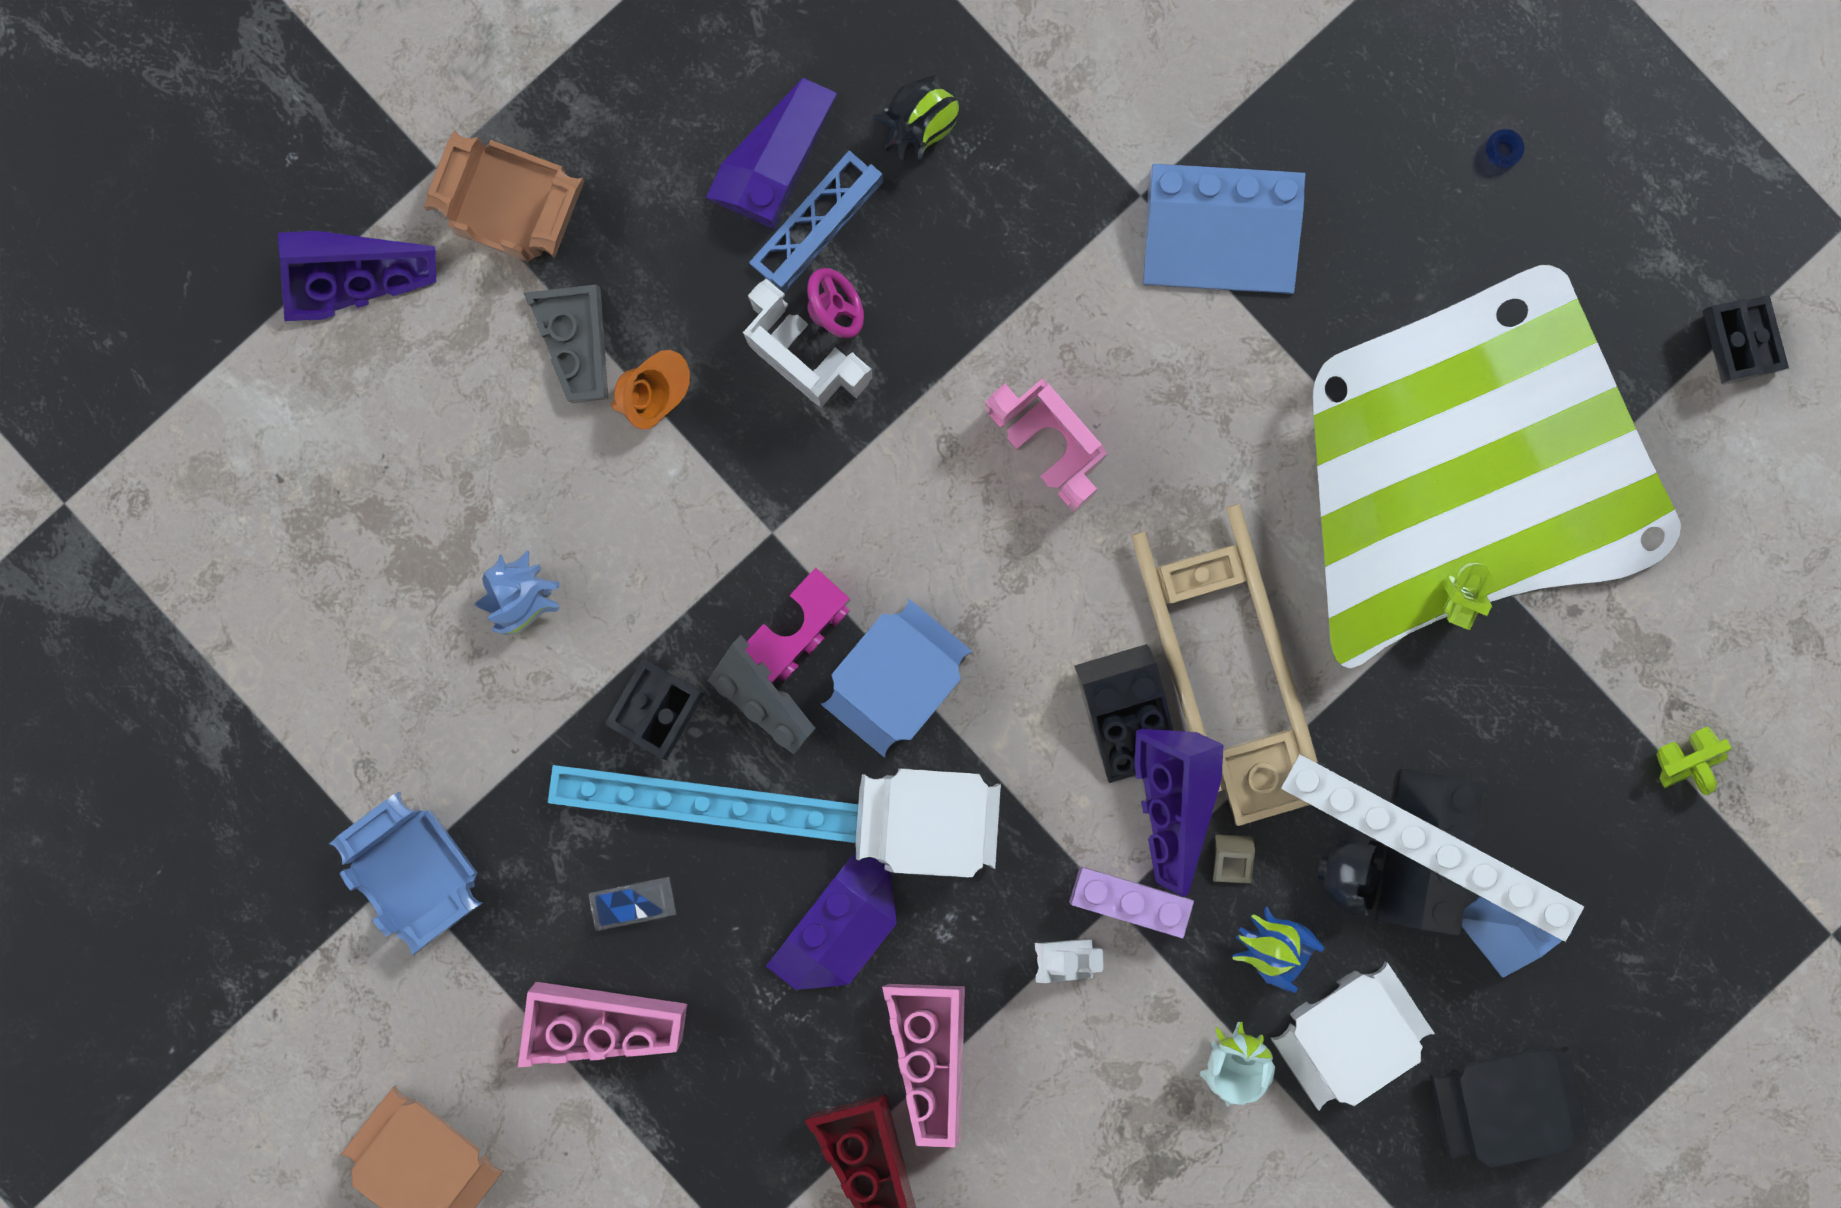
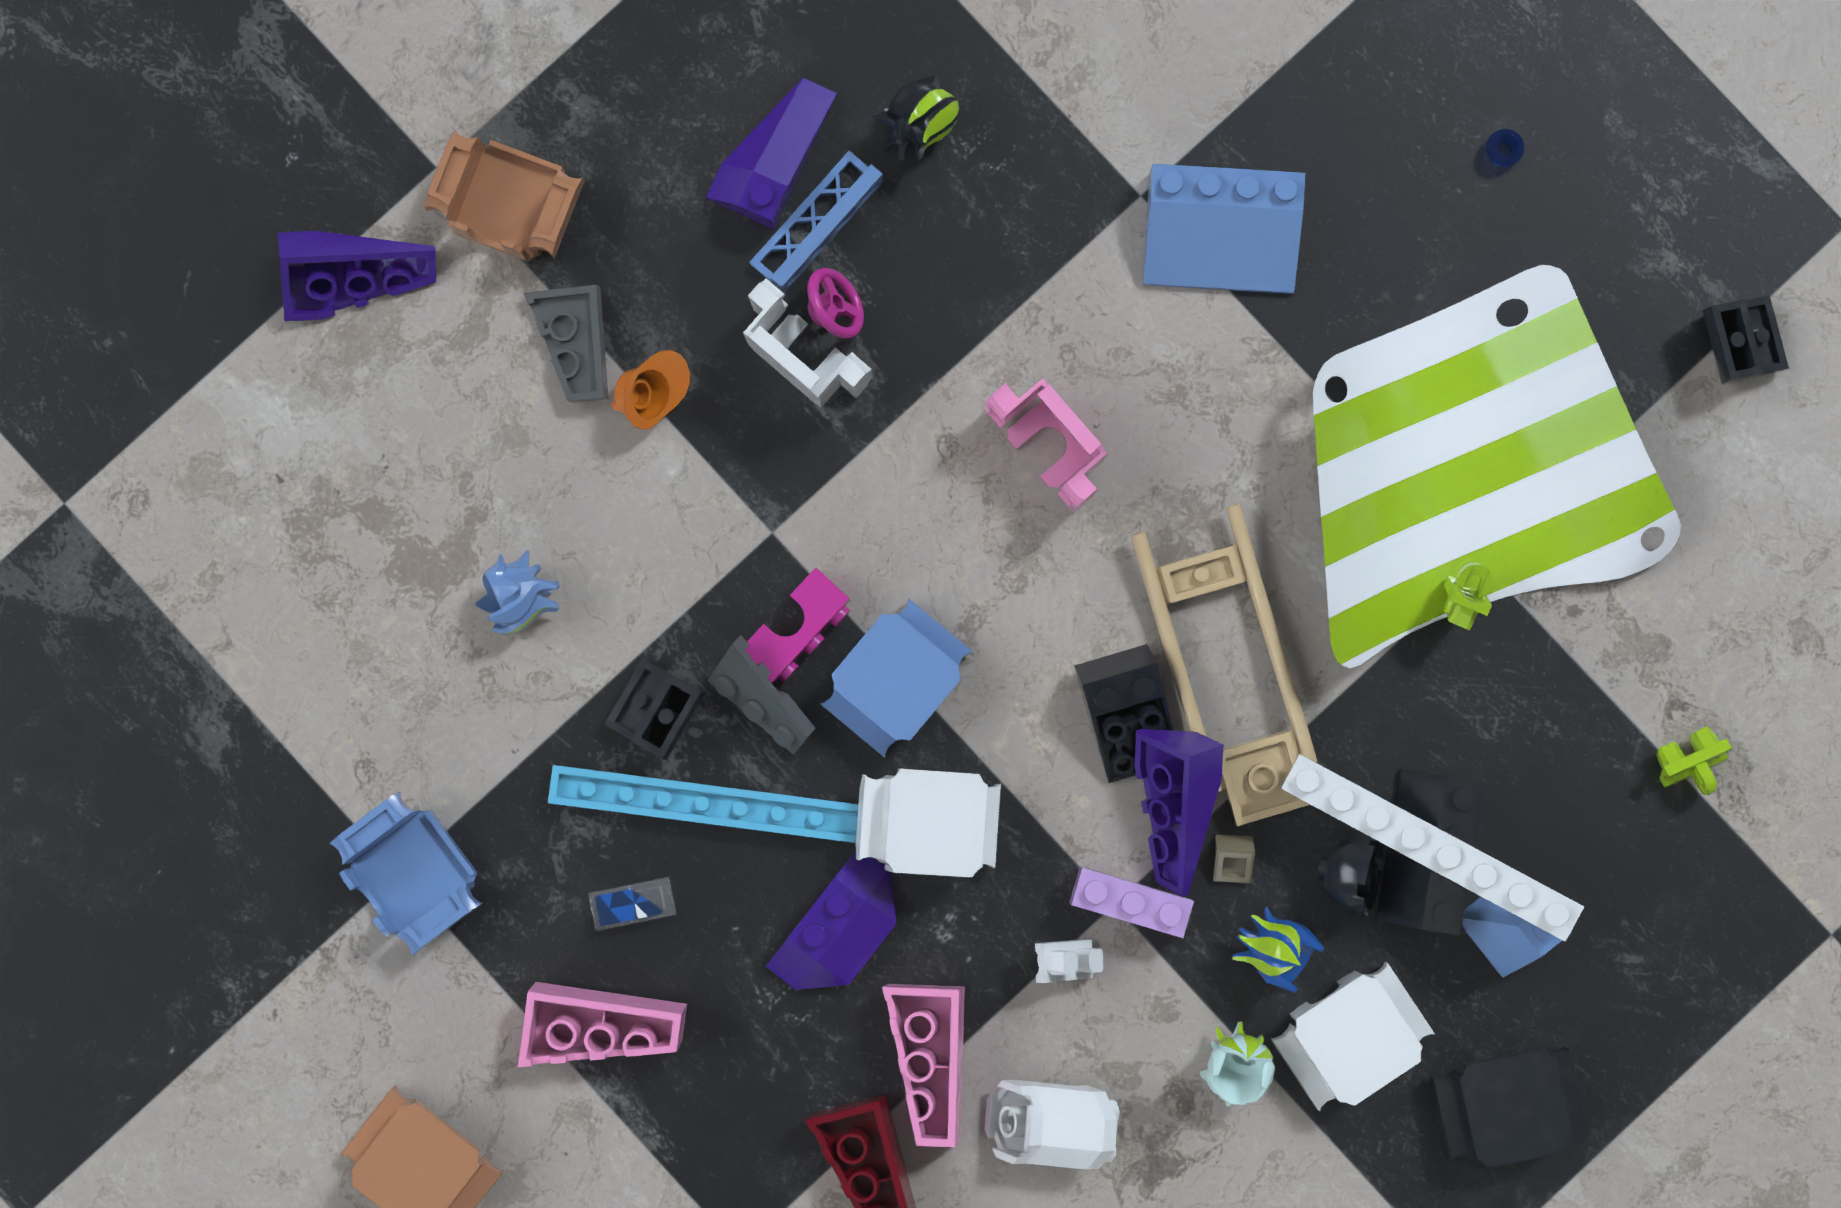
(1052, 1124): none -> white brick

